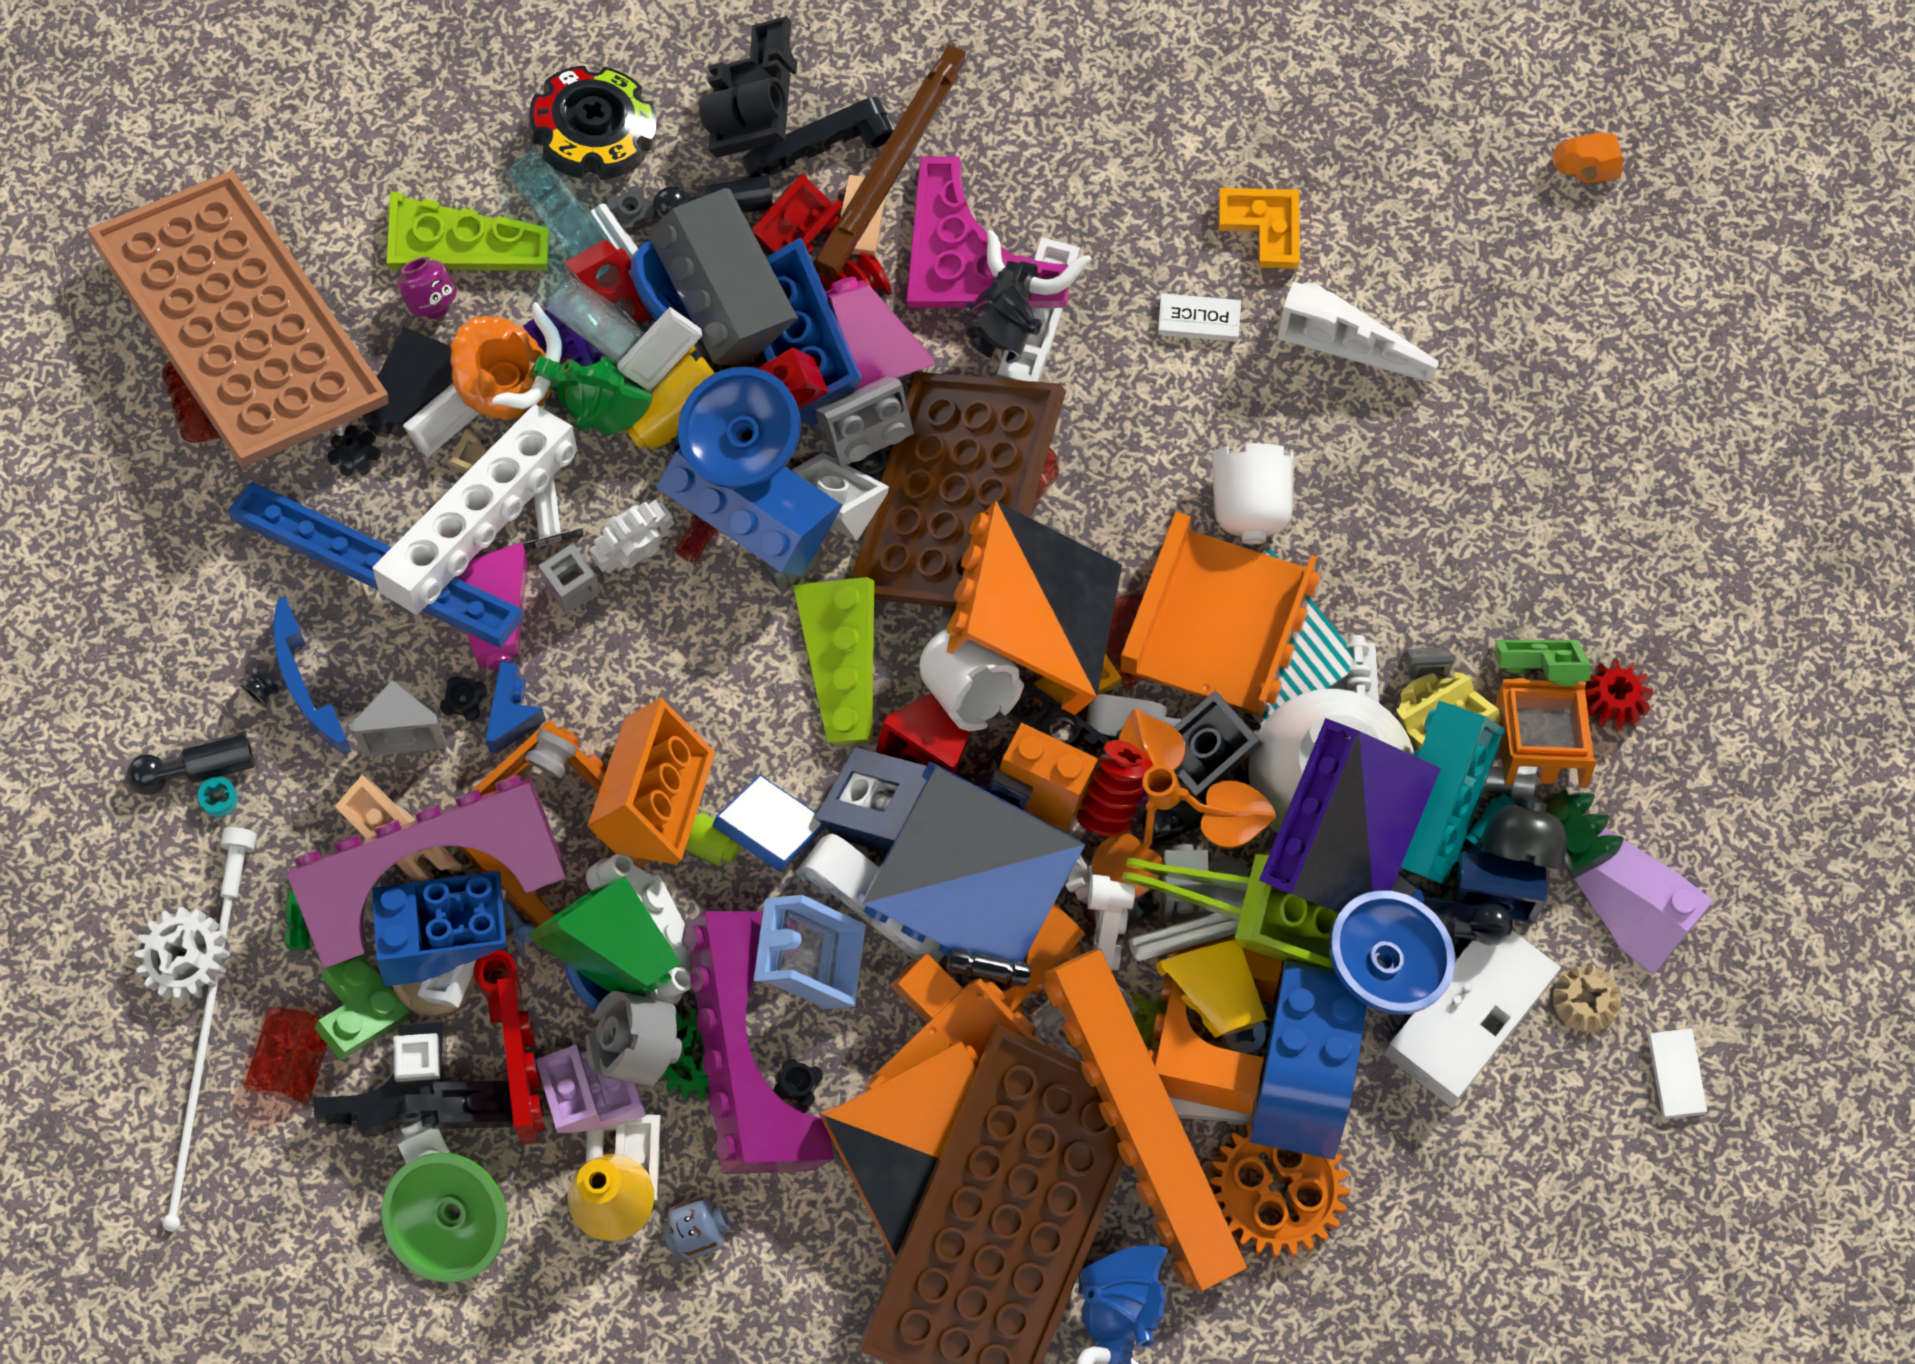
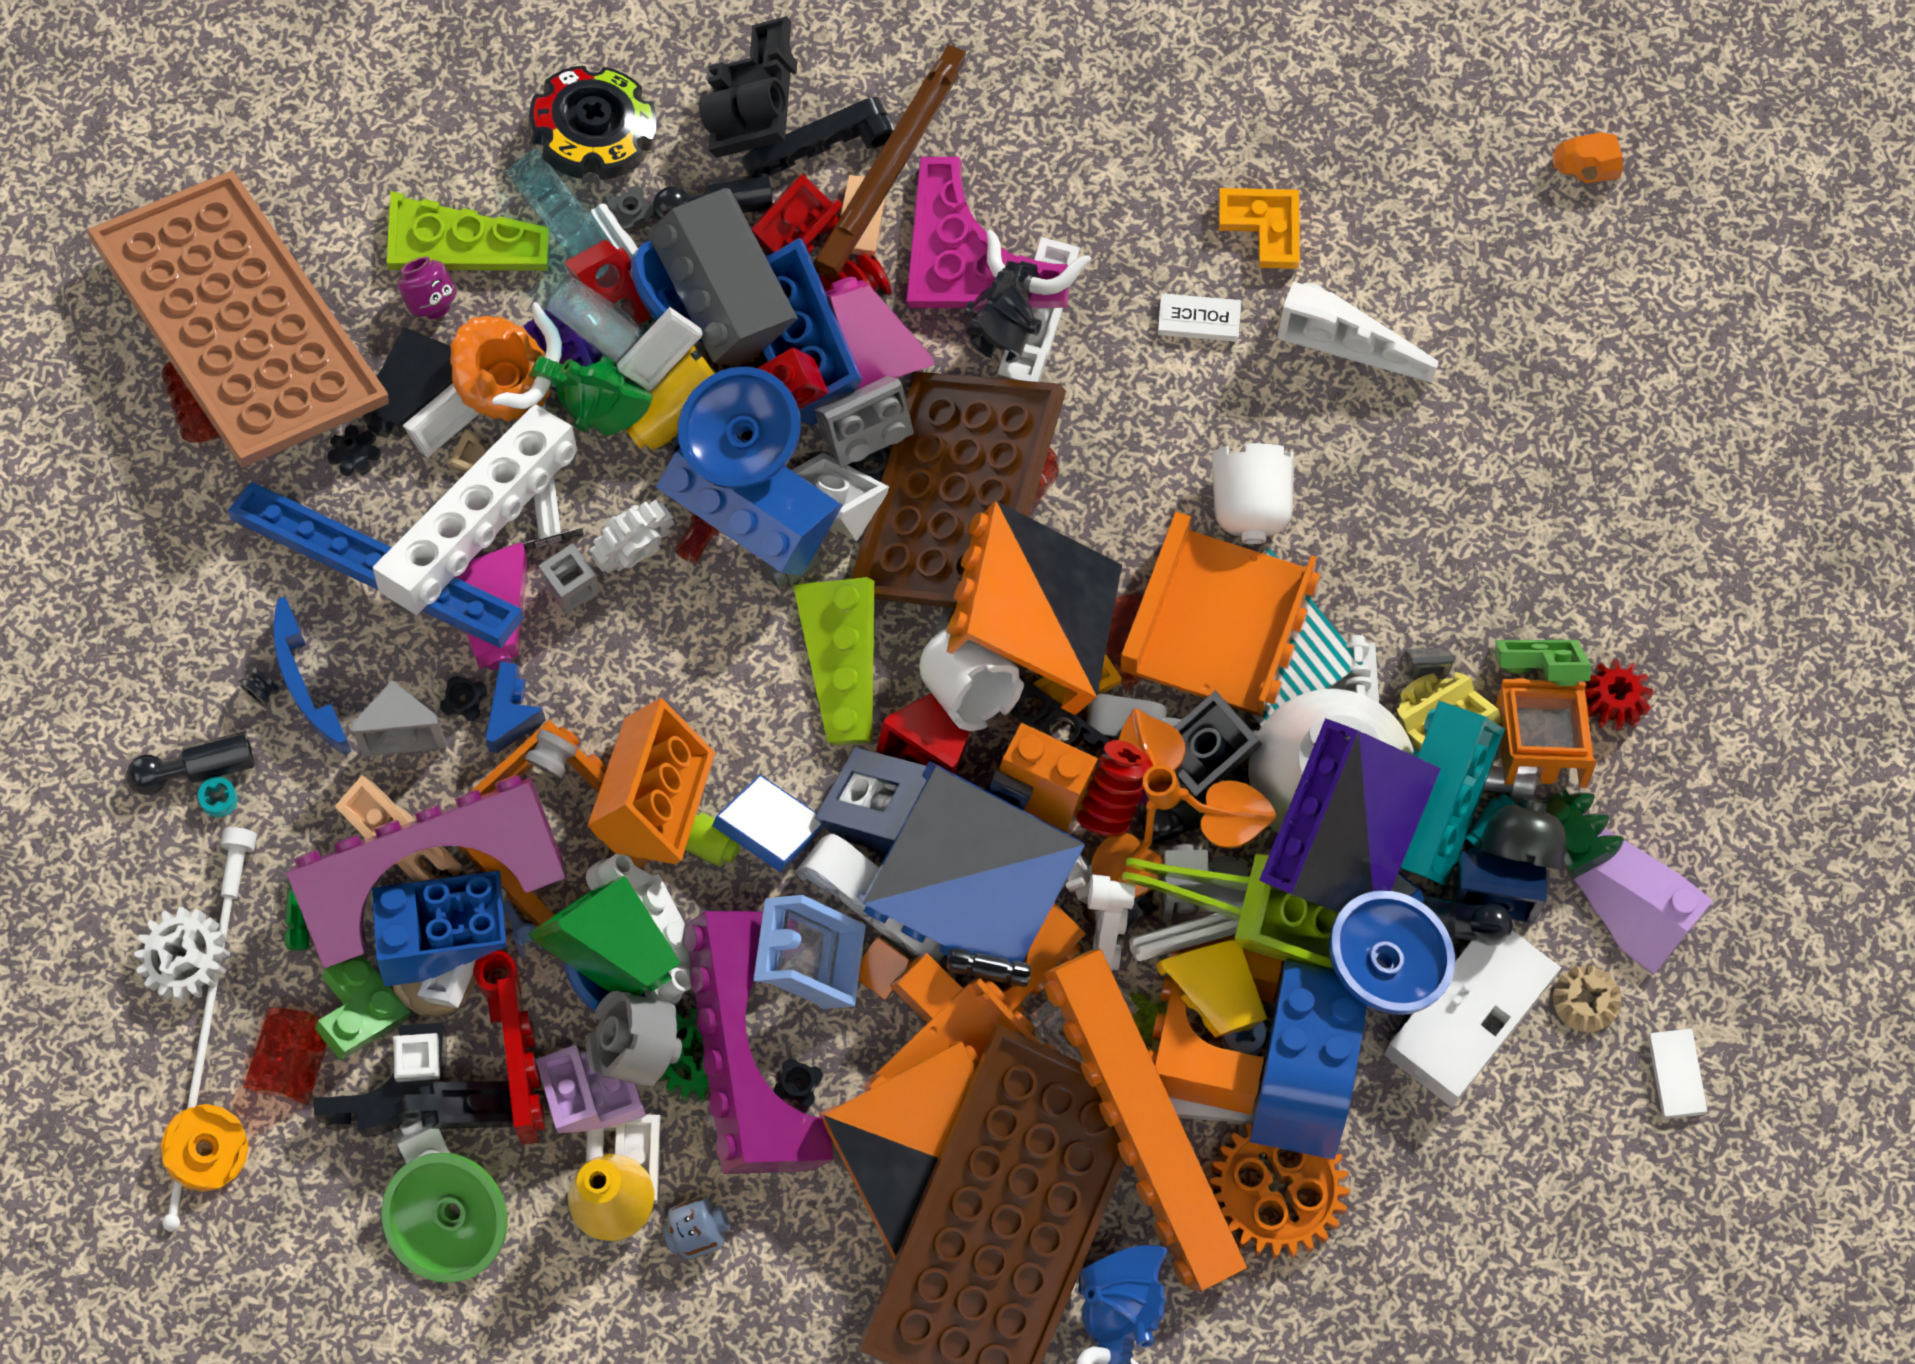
(208, 1125): none -> light orange plate
(881, 967): none -> orange slope

